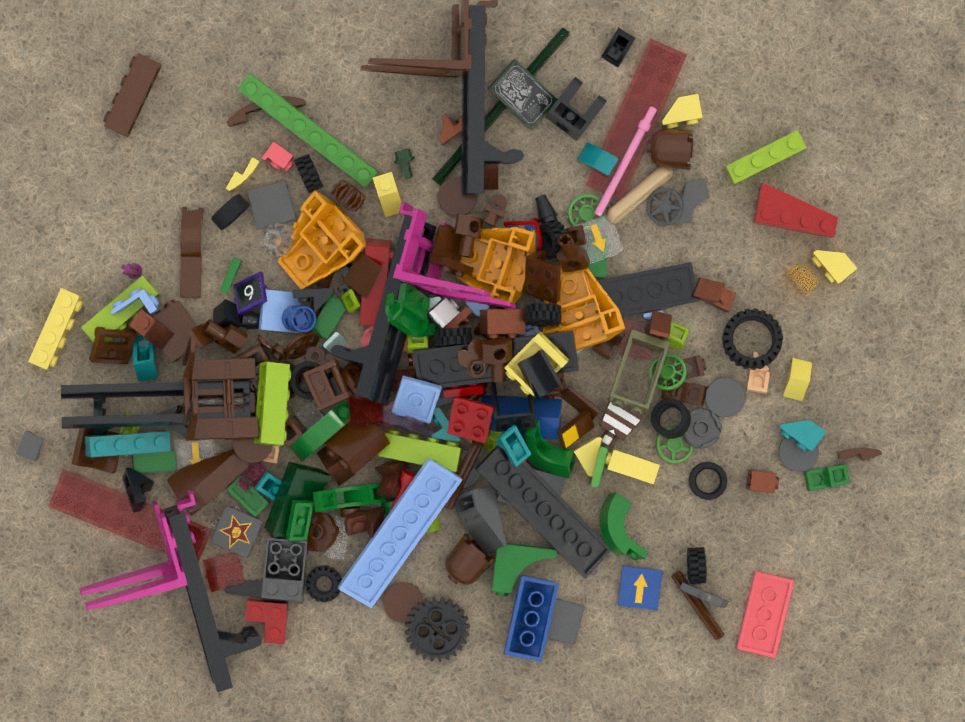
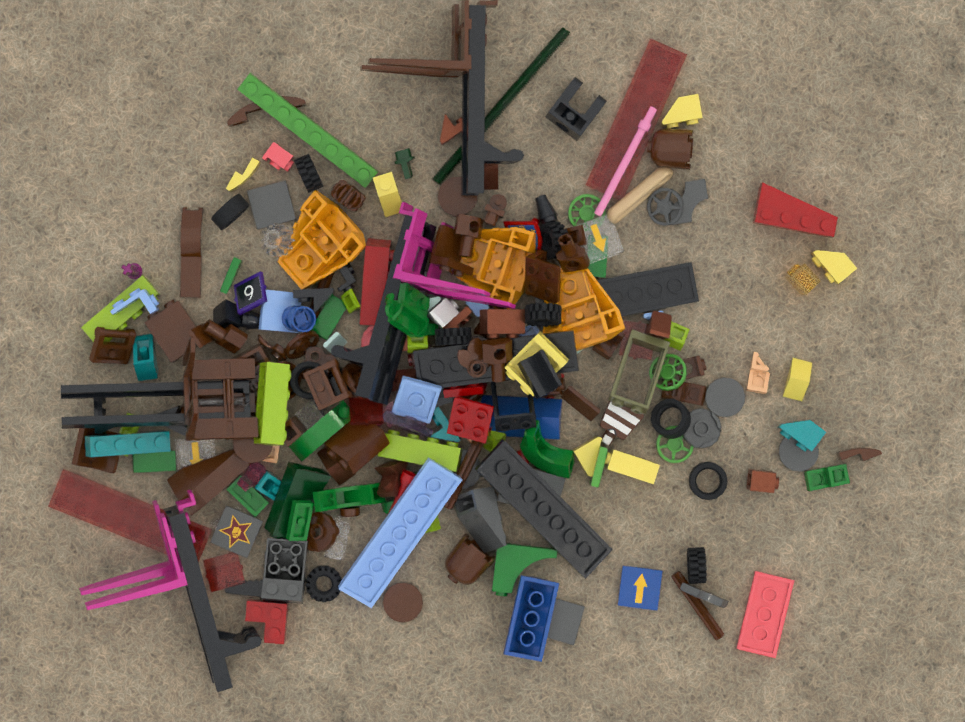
(30, 446): dark grey panel -> none
(55, 329): light yellow brick -> none
(132, 94): reddish brown brick -> none
(136, 486): black slope -> none
(151, 329): copper slope -> none
(362, 274): reddish brown sticker -> none
(363, 521): copper slope -> none
(449, 615): black gear -> none
(514, 446): teal slope -> none
(522, 94): tile -> none
(575, 429): reddish brown tile -> none
(597, 158): teal slope -> none
(613, 530): green arch -> none
(618, 47): black slope -> none
(714, 294): copper slope -> none
(752, 315): black tyre -> none
(765, 157): lime brick -> none

